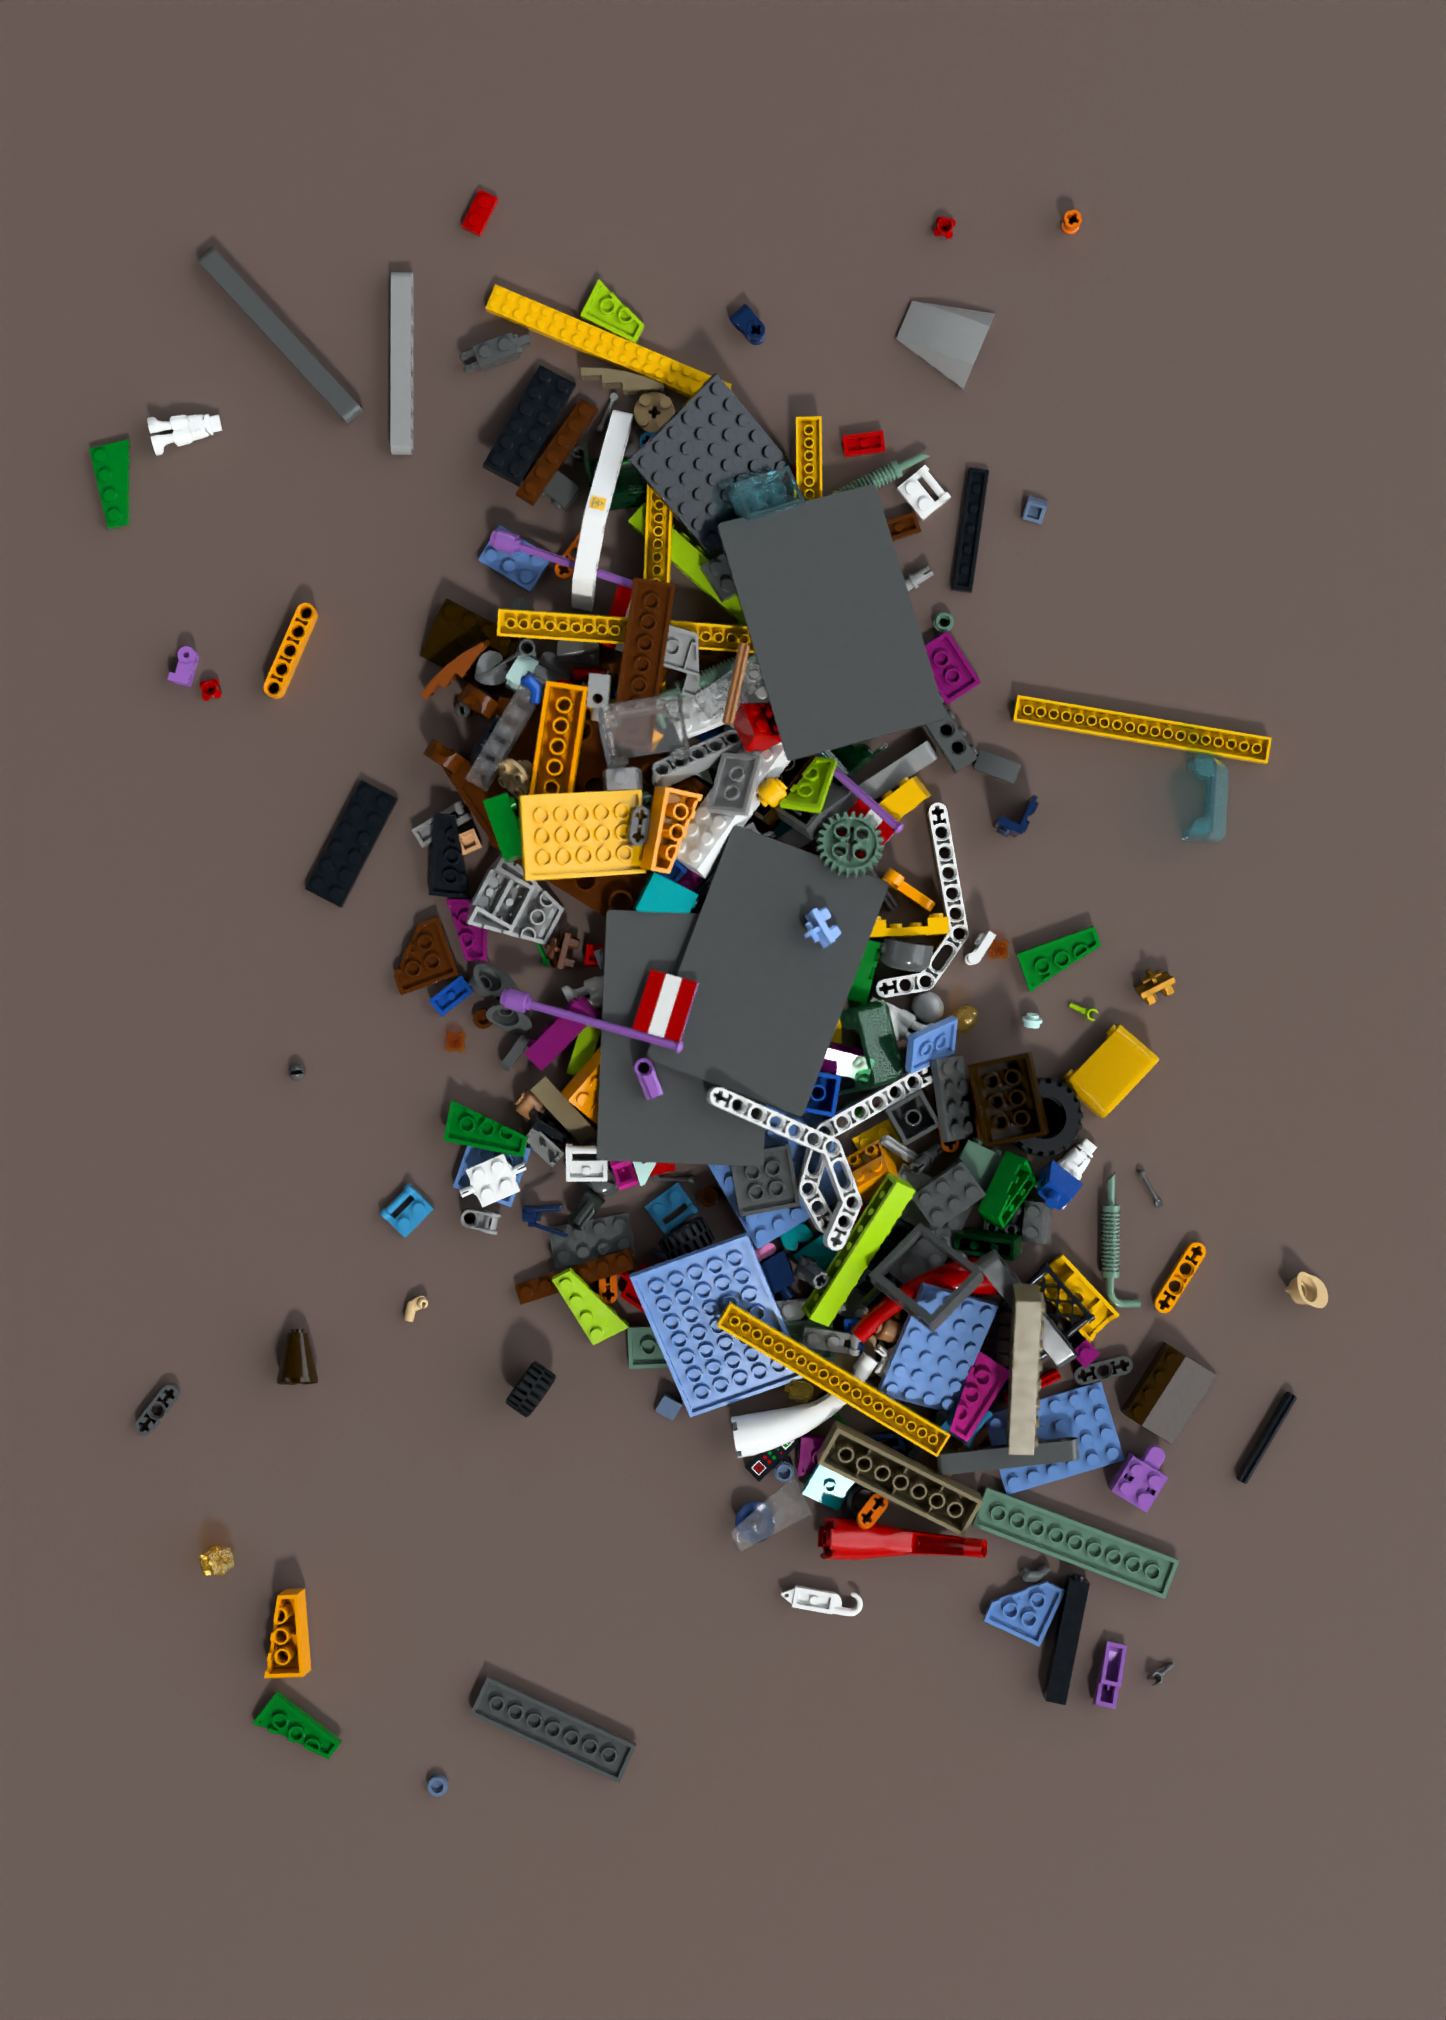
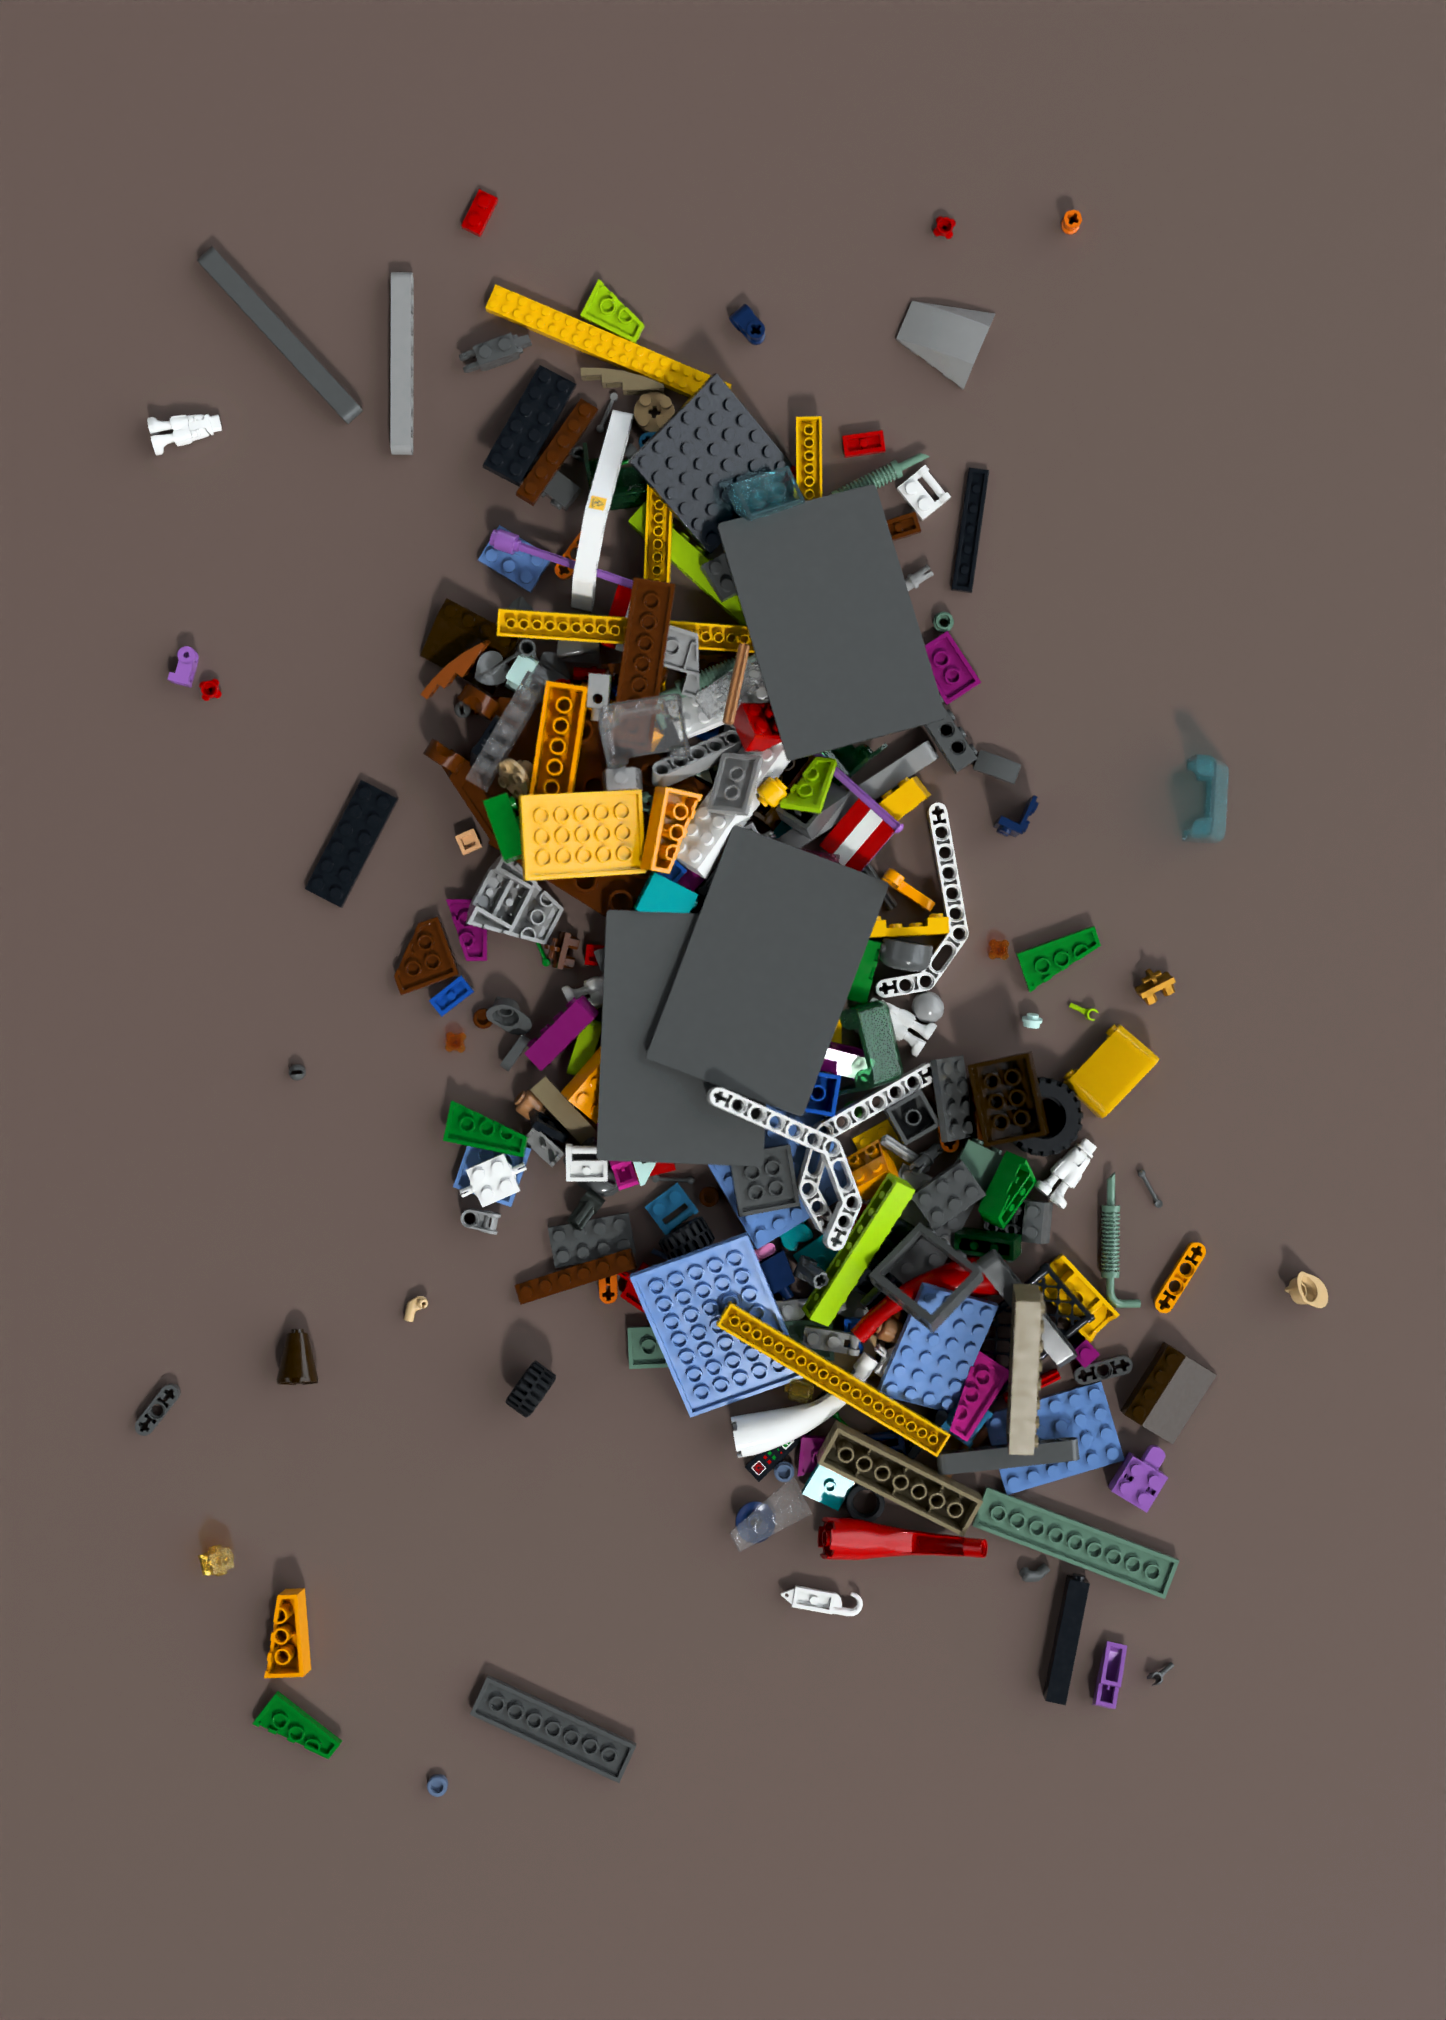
(111, 471): green wing -> none
(288, 641): light orange beam -> none
(411, 1215): dark azure plate -> none
(424, 832): light grey plate -> none
(447, 862): black wing -> none
(490, 981): dark grey piece -> none
(533, 1213): dark blue plant -> none
(534, 686): blue arm -> none
(590, 1310): lime wing -> none
(642, 827): dark grey beam -> none
(649, 1080): medium lavender piece -> none
(658, 1019): flag -> none
(668, 1407): sand blue slope -> none
(818, 928): light blue hips -> none
(869, 847): sand green gear -> none
(875, 1513): orange beam -> none
(930, 1044): medium blue plate -> none
(967, 1017): clear yellow head -> none
(983, 942): white plate -> none
(1026, 1611): medium blue plate -> none
(1035, 509): sand blue slope -> none
(1057, 1185): blue torso -> none
(1141, 729): yellow piece -> none
(1266, 1437): black axle -> none

